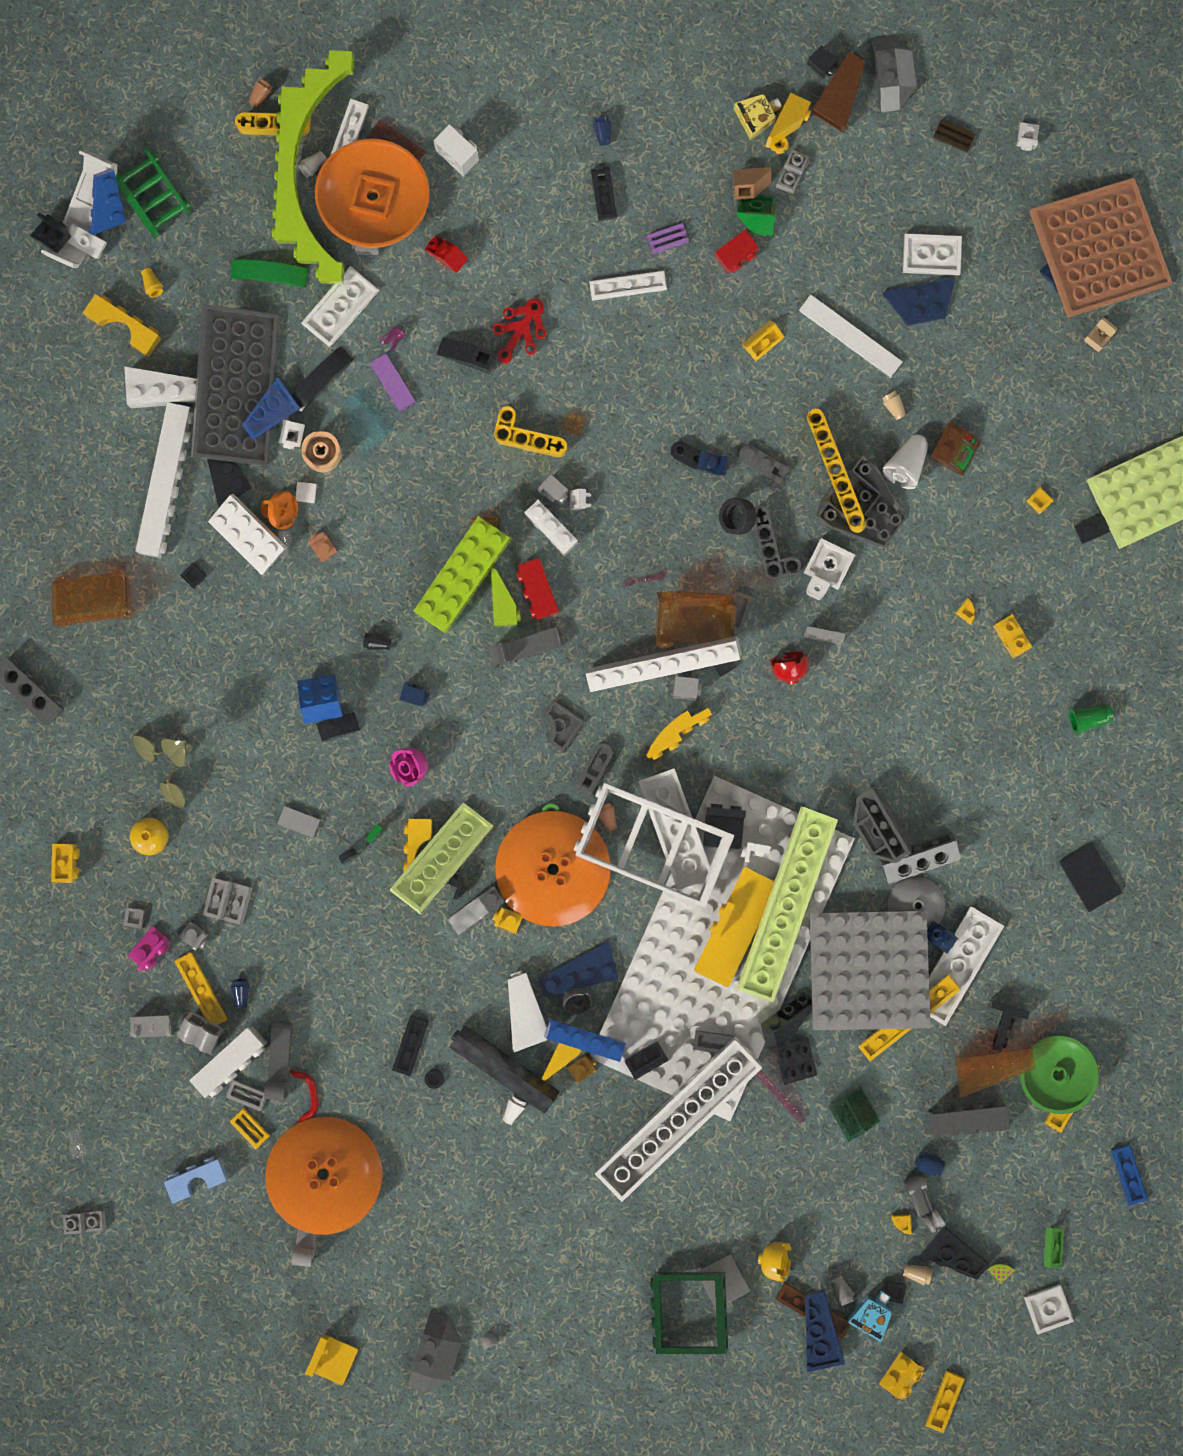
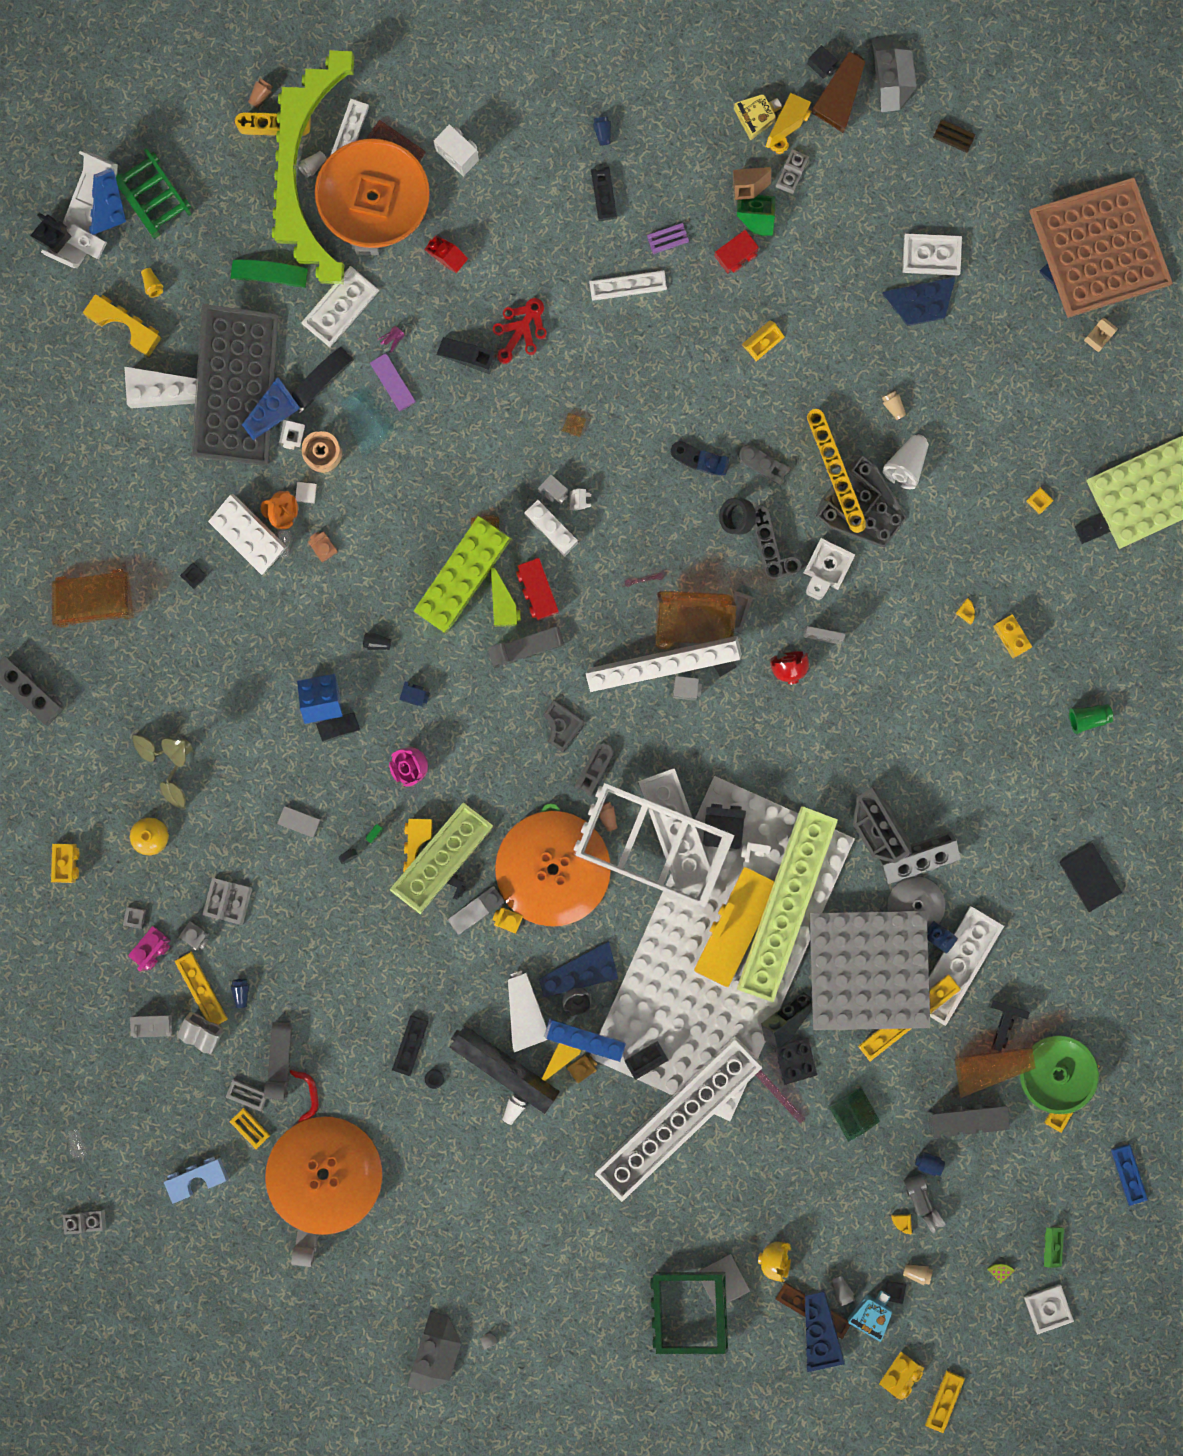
(164, 480): white brick -> none
(227, 480): black wing -> none
(228, 1061): white brick -> none
(332, 1359): yellow bracket -> none
(532, 437): yellow beam -> none
(670, 735): yellow slope -> none
(710, 1041): dark grey tile -> none
(850, 336): white tile -> none
(953, 1253): black wing -> none
(955, 449): reddish brown slope -> none
(1027, 136): white bracket -> none

